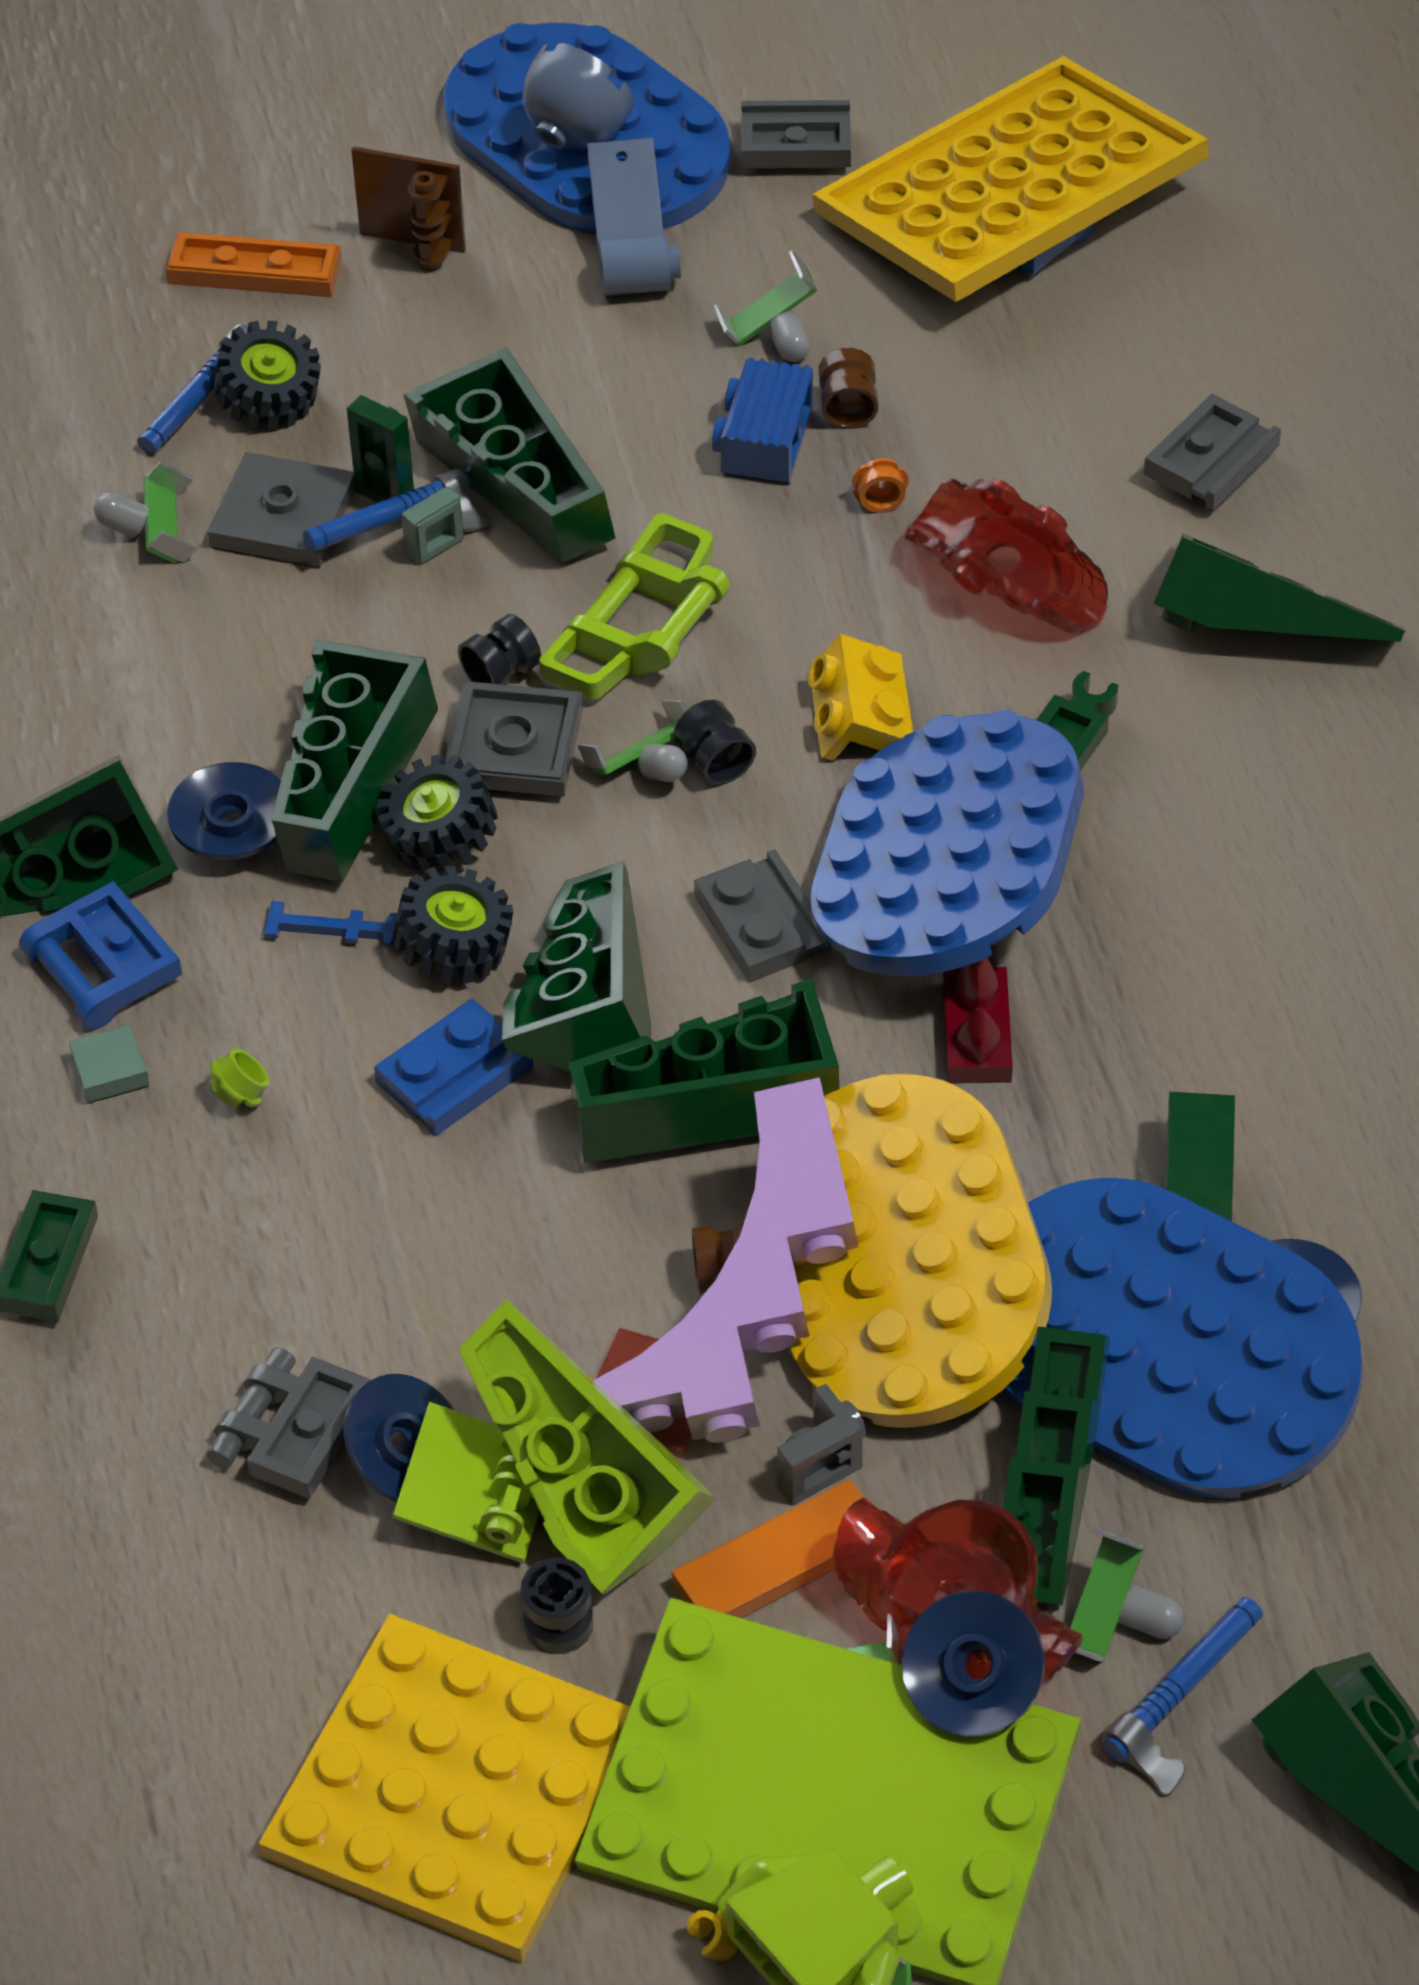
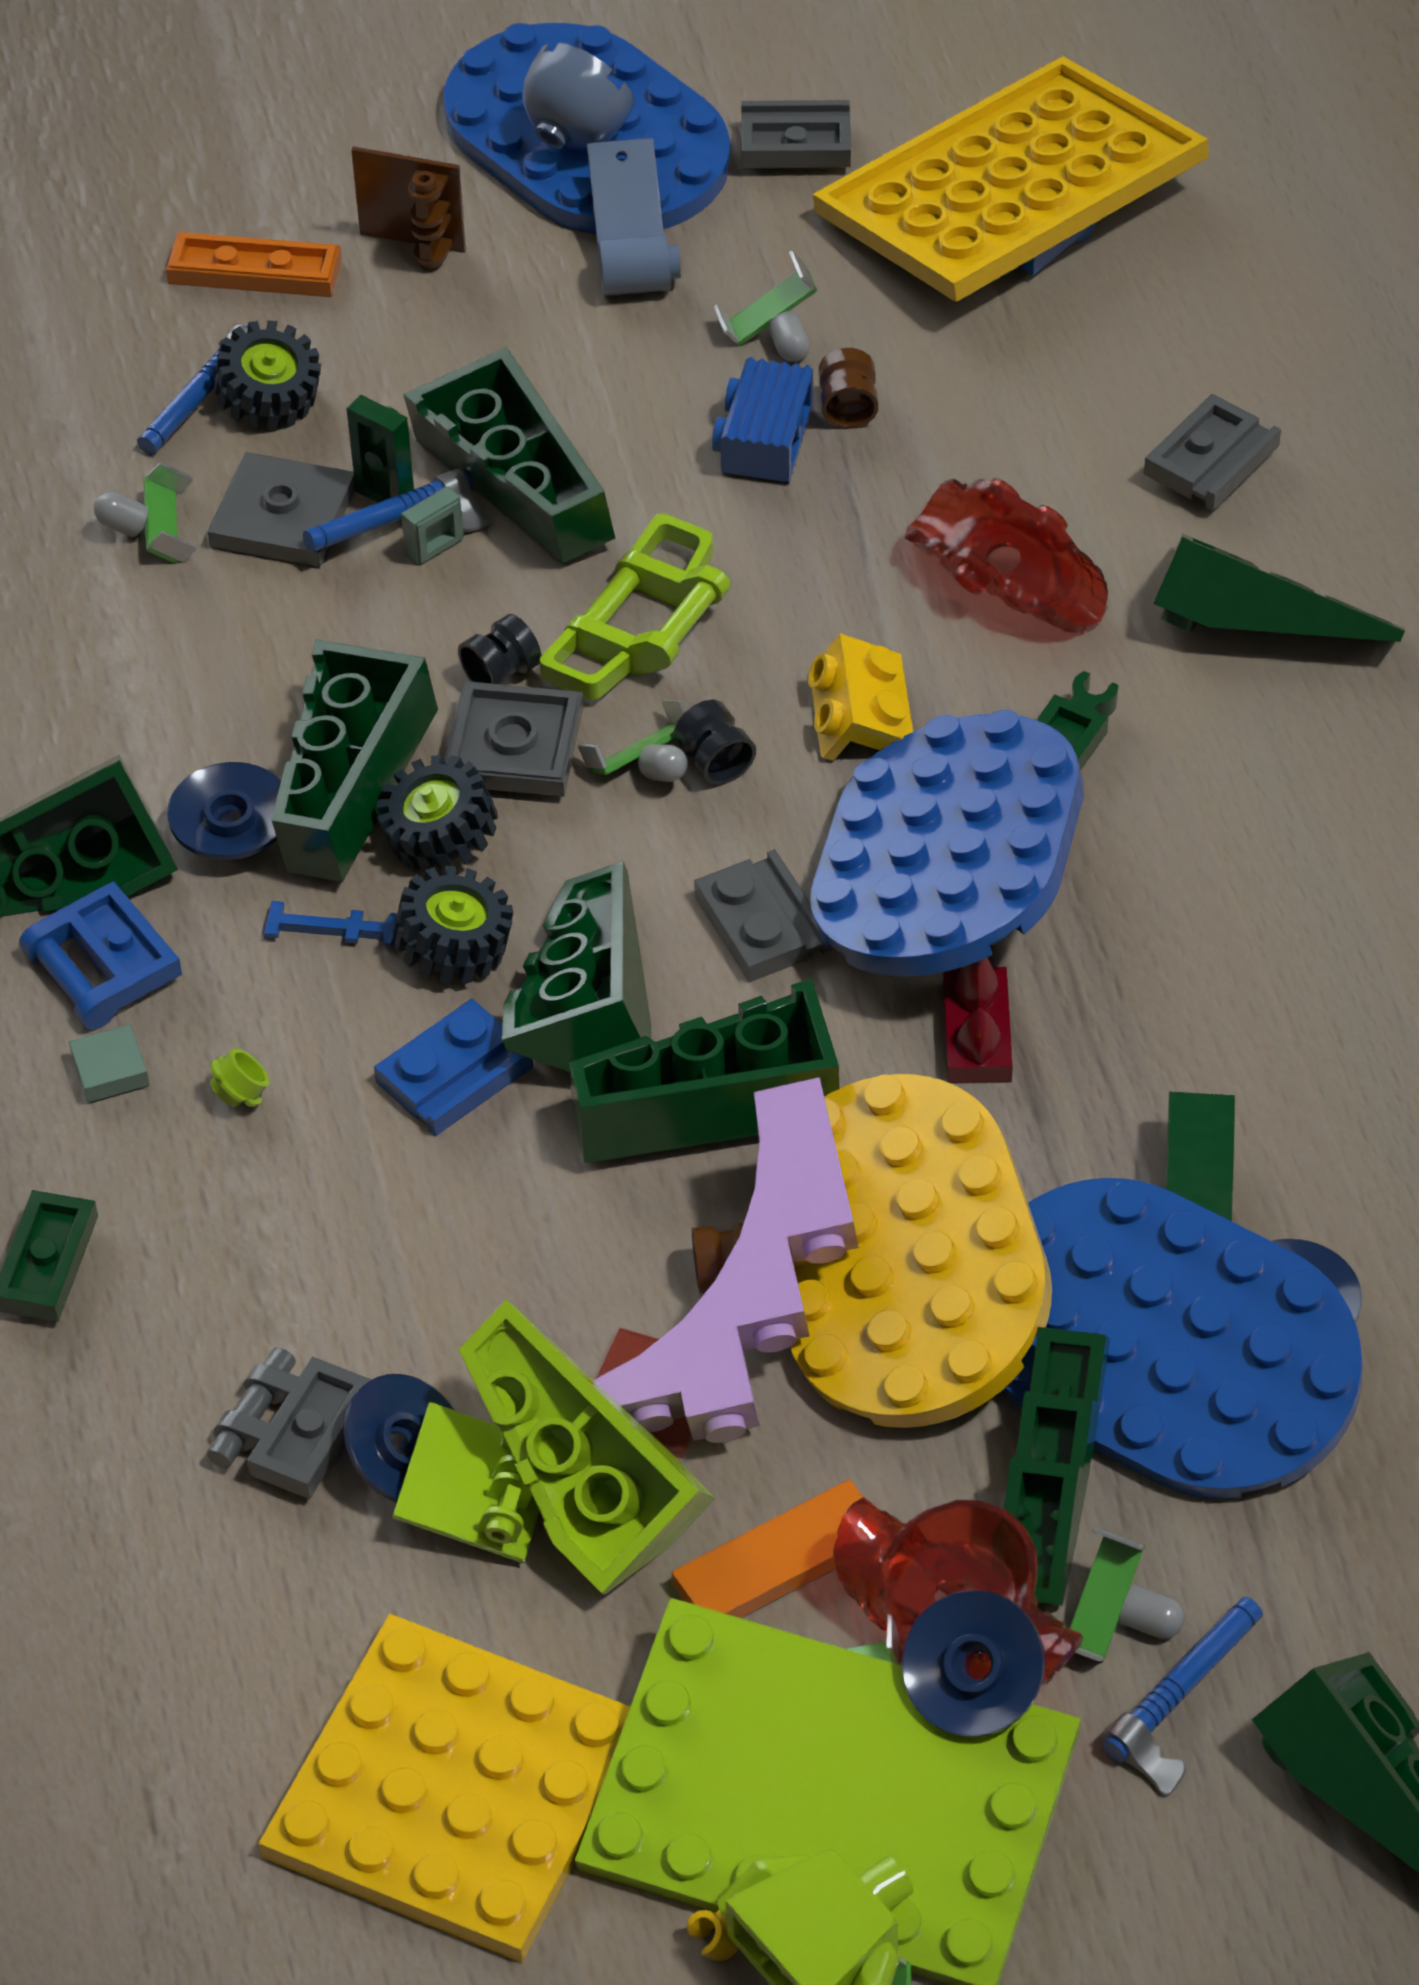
(557, 1605): black wheel -> none
(821, 1453): dark grey bracket -> none
(880, 485): orange plate -> none

